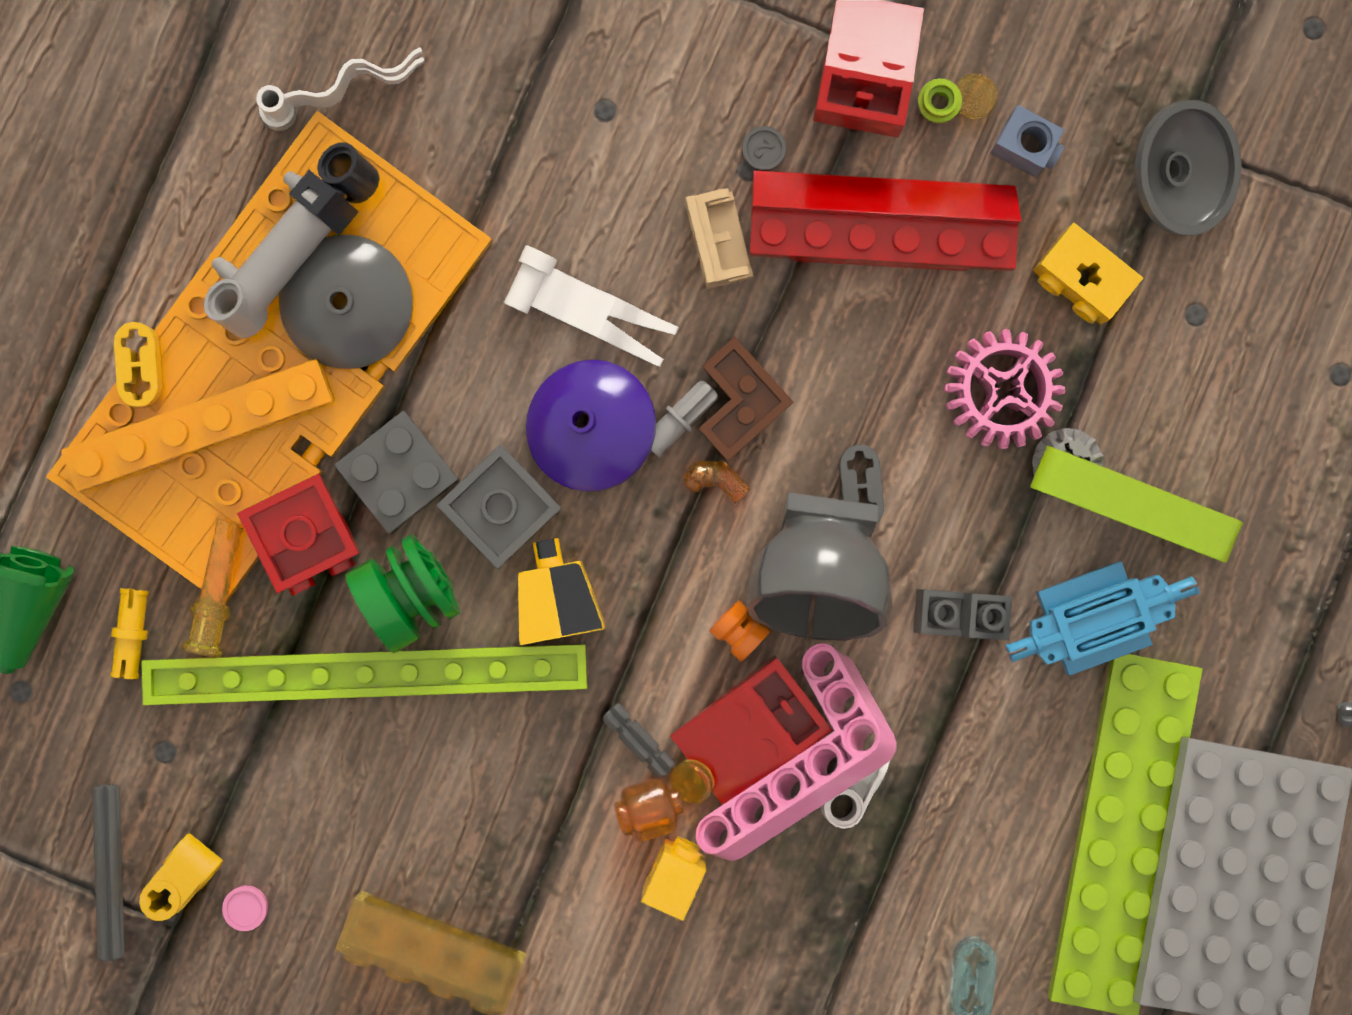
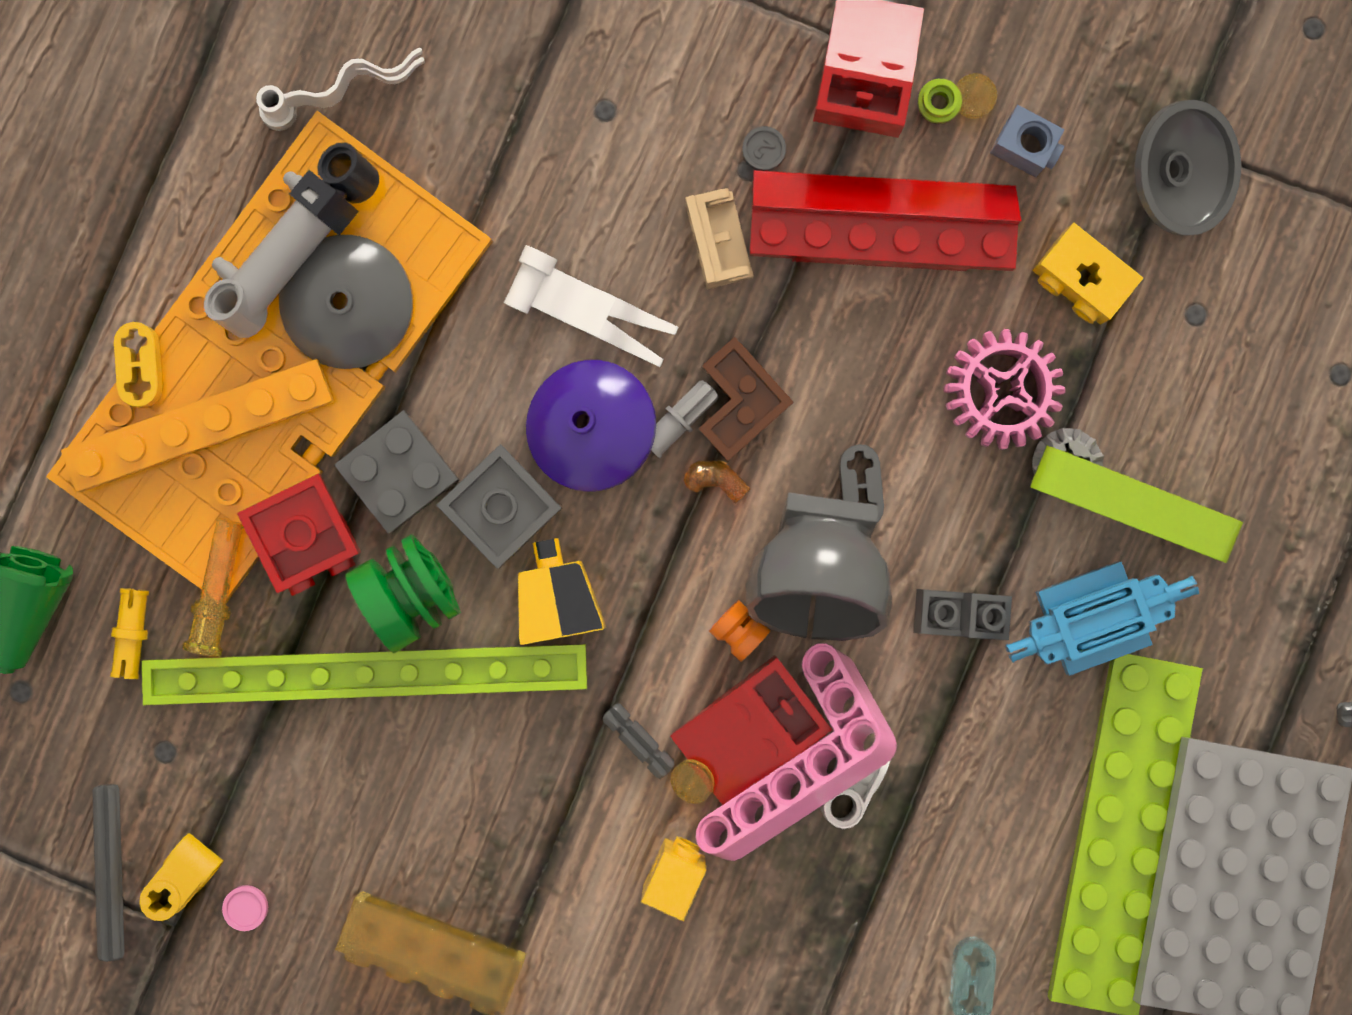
(648, 810): clear orange head -> none

